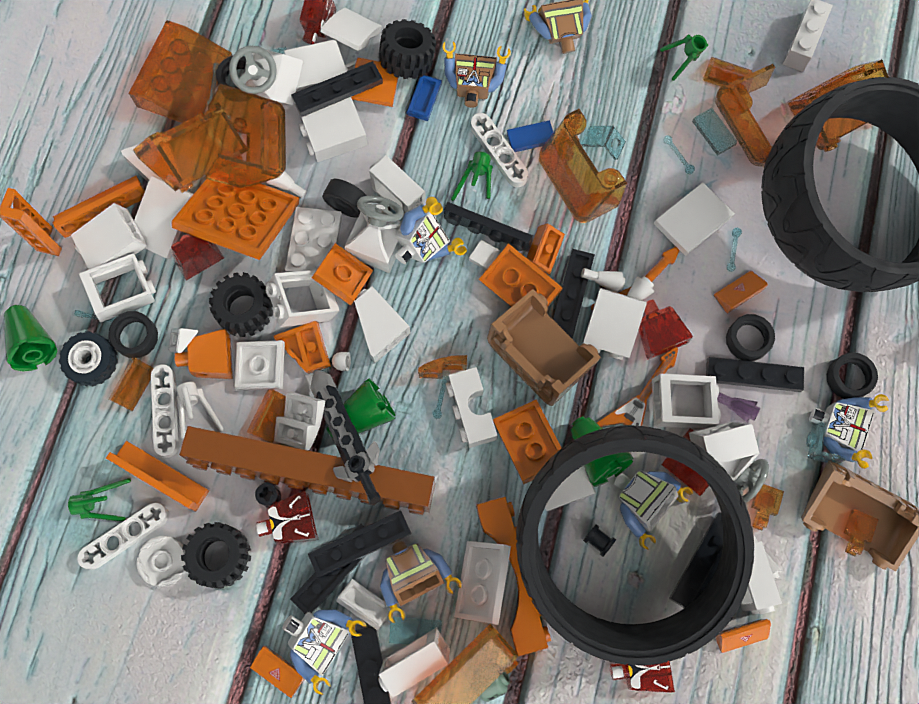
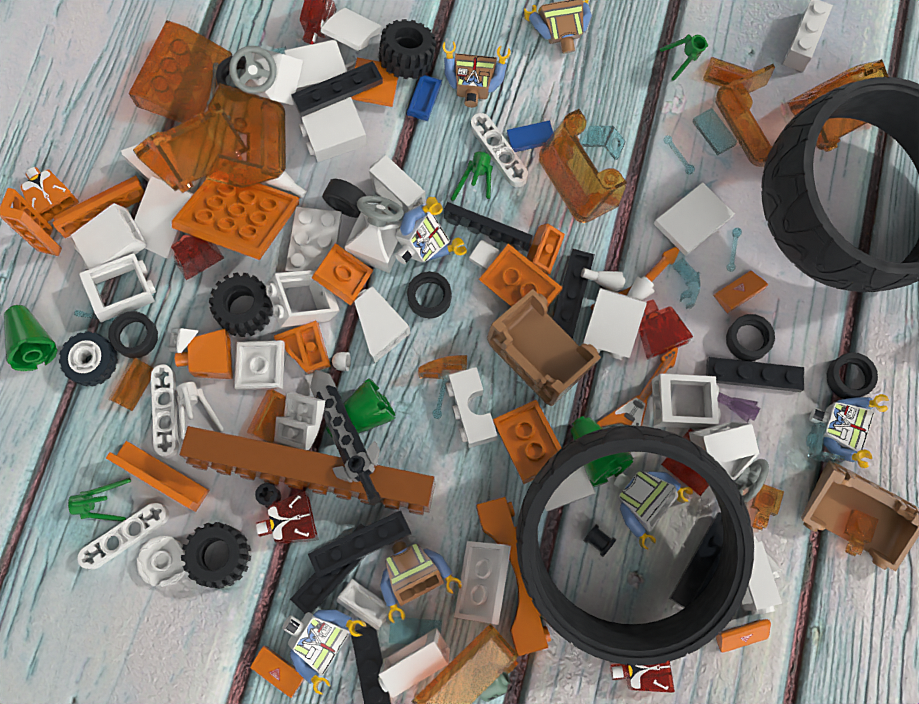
(47, 193): none -> orange torso
(429, 277): none -> black tyre
(692, 281): none -> clear light blue piece

